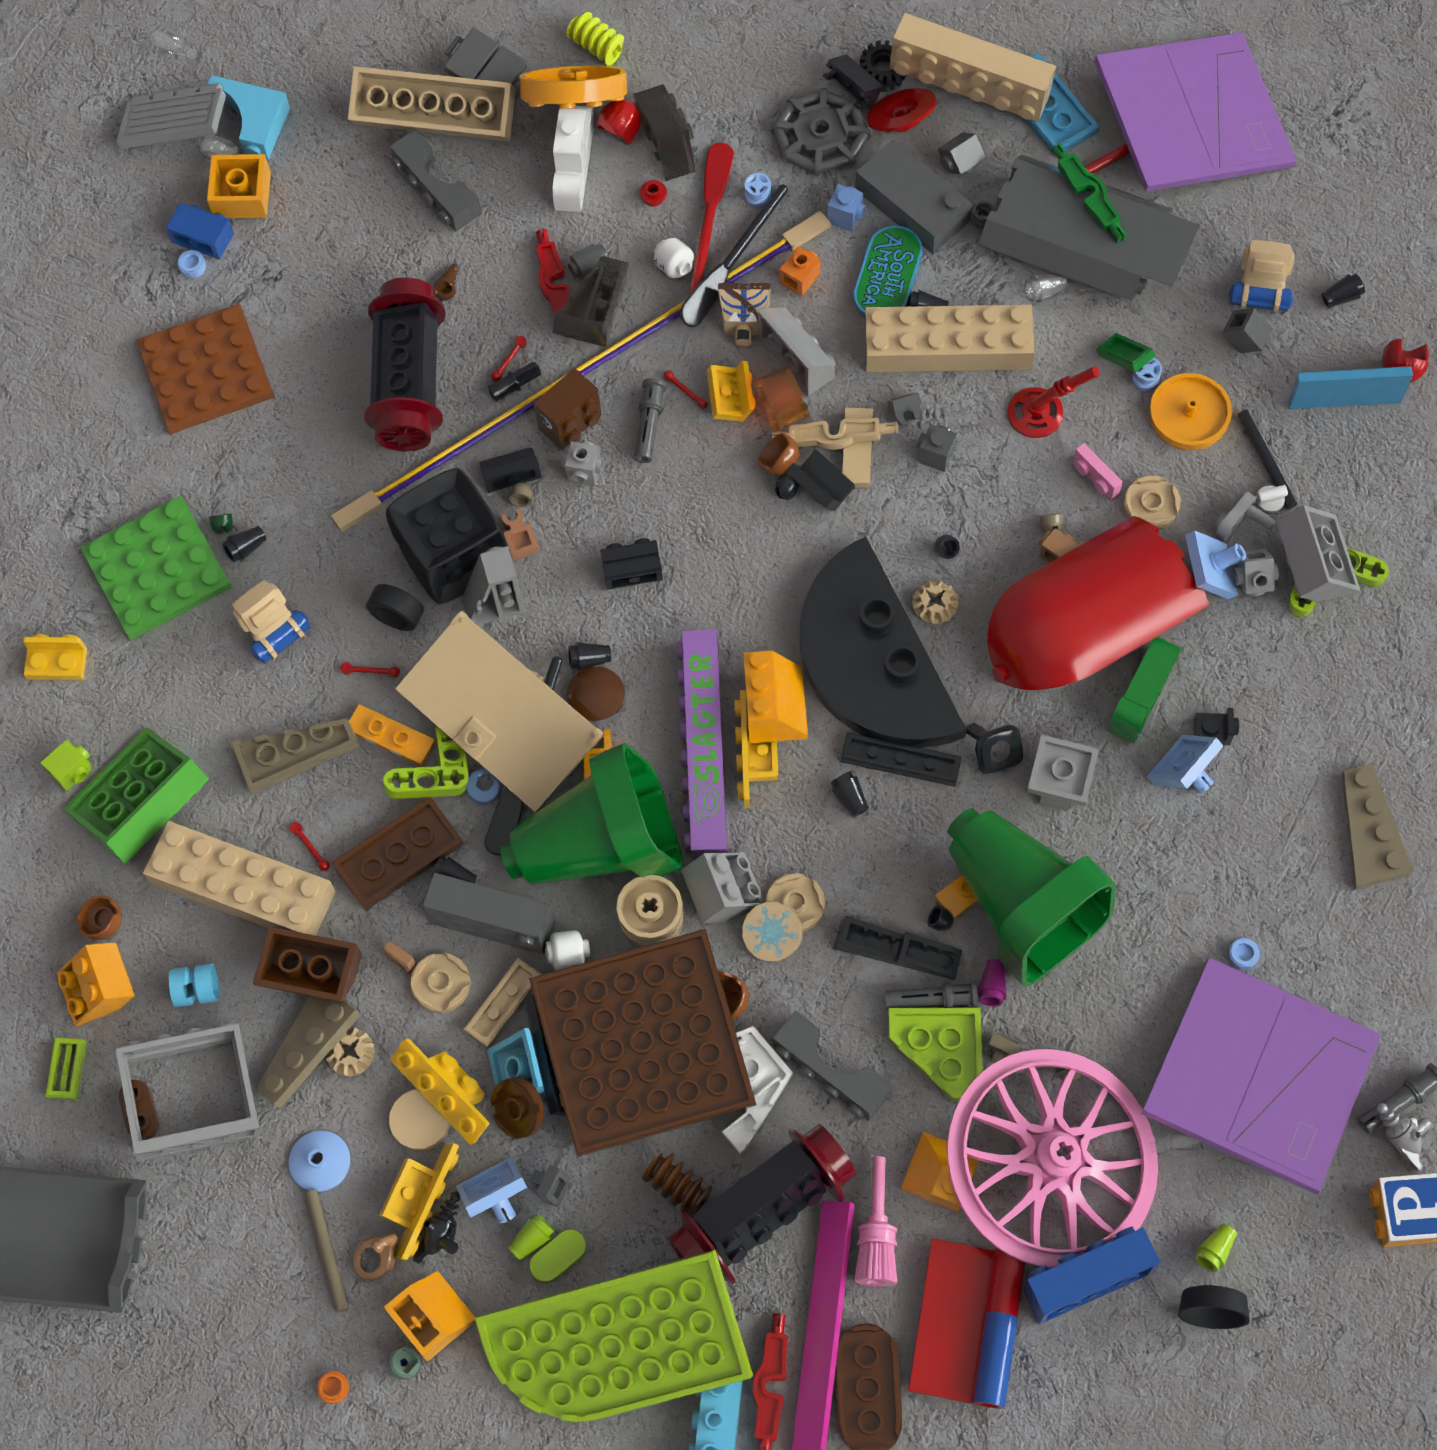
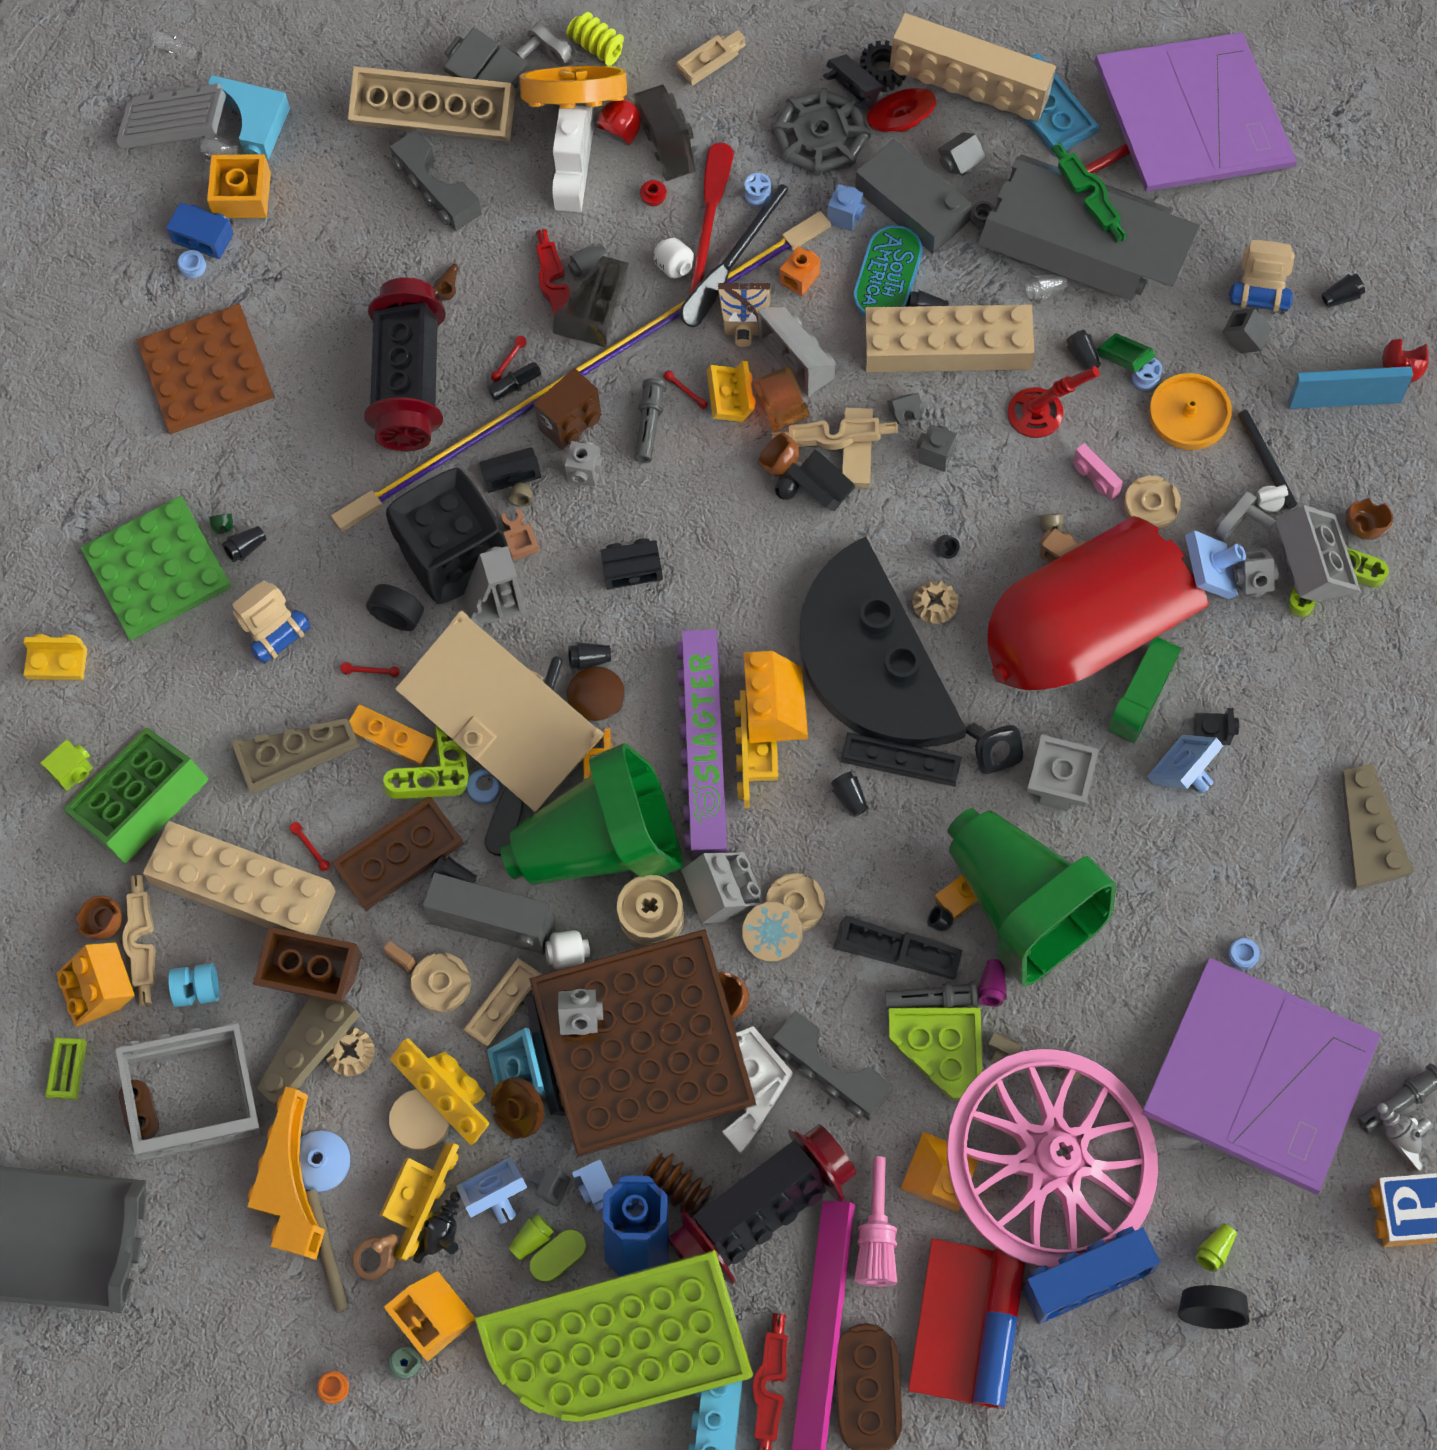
(141, 955): none -> tan piece
(280, 1183): none -> light orange arch
(540, 38): none -> light grey piece
(579, 1012): none -> light grey brick
(594, 1183): none -> light blue brick
(635, 1225): none -> blue brick
(710, 57): none -> tan hinge
(1083, 349): none -> black cone
(1368, 520): none -> dark orange hair

